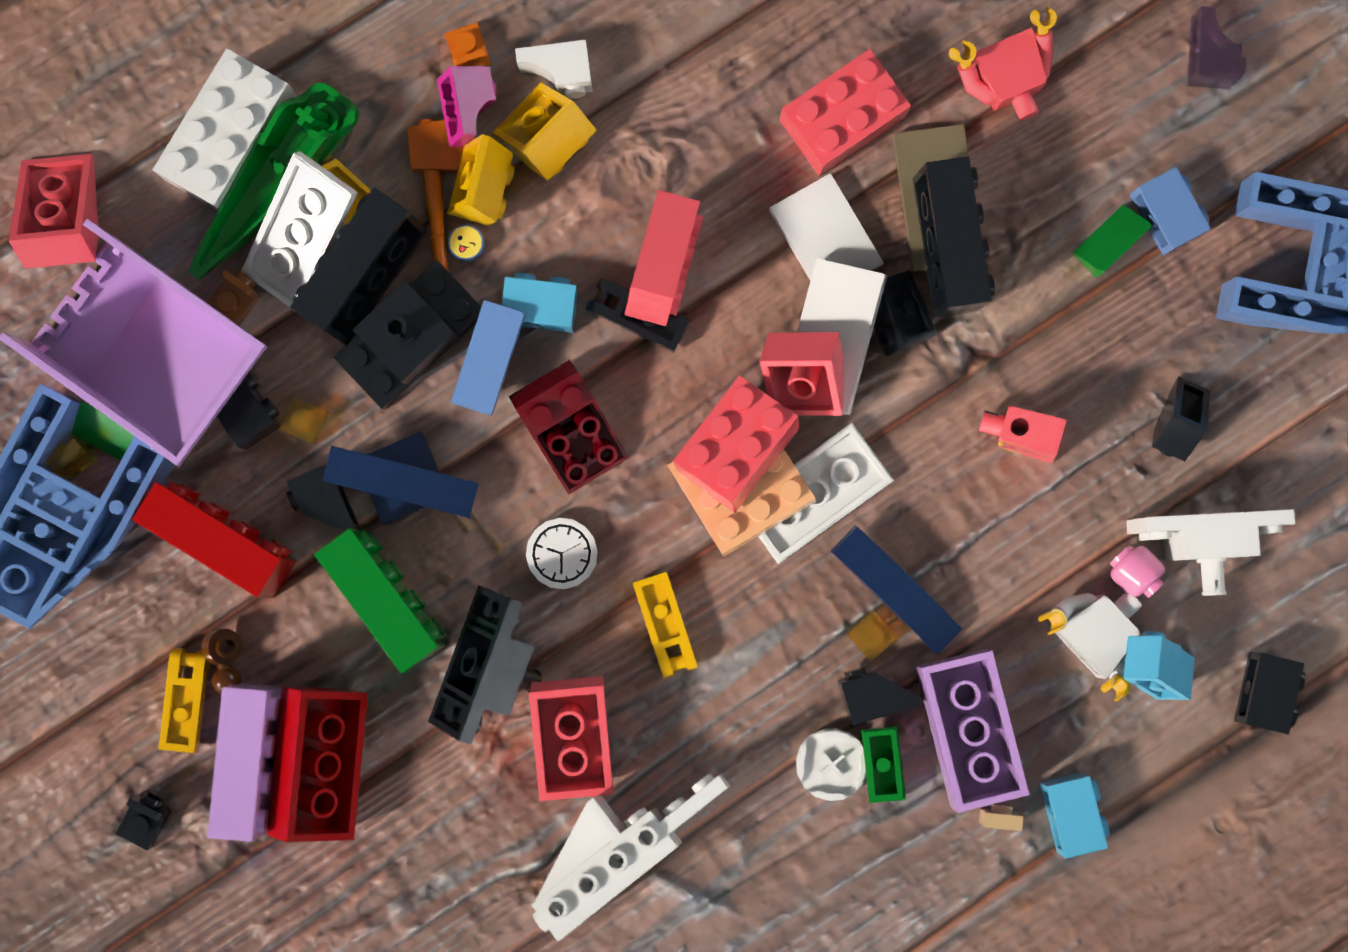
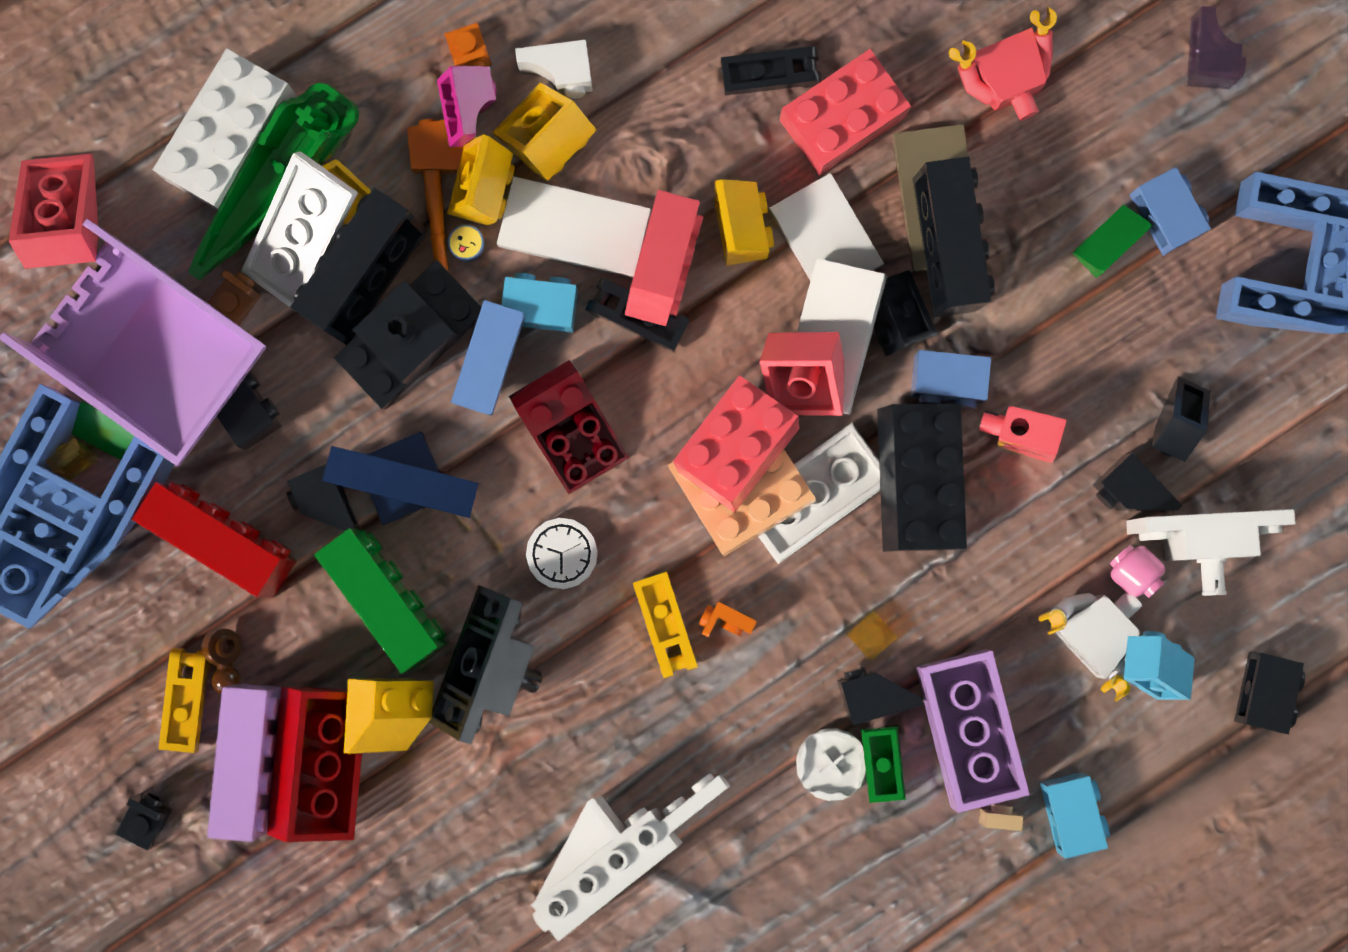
(304, 421): clear yellow plate -> none
(386, 713): none -> yellow slope
(571, 738): coral brick -> none
(573, 227): none -> white tile
(733, 620): none -> orange bracket
(741, 221): none -> yellow slope
(769, 70): none -> black plate
(896, 589): dark blue slope -> none
(921, 477): none -> black brick
(950, 378): none -> medium blue brick
(1134, 488): none -> black slope

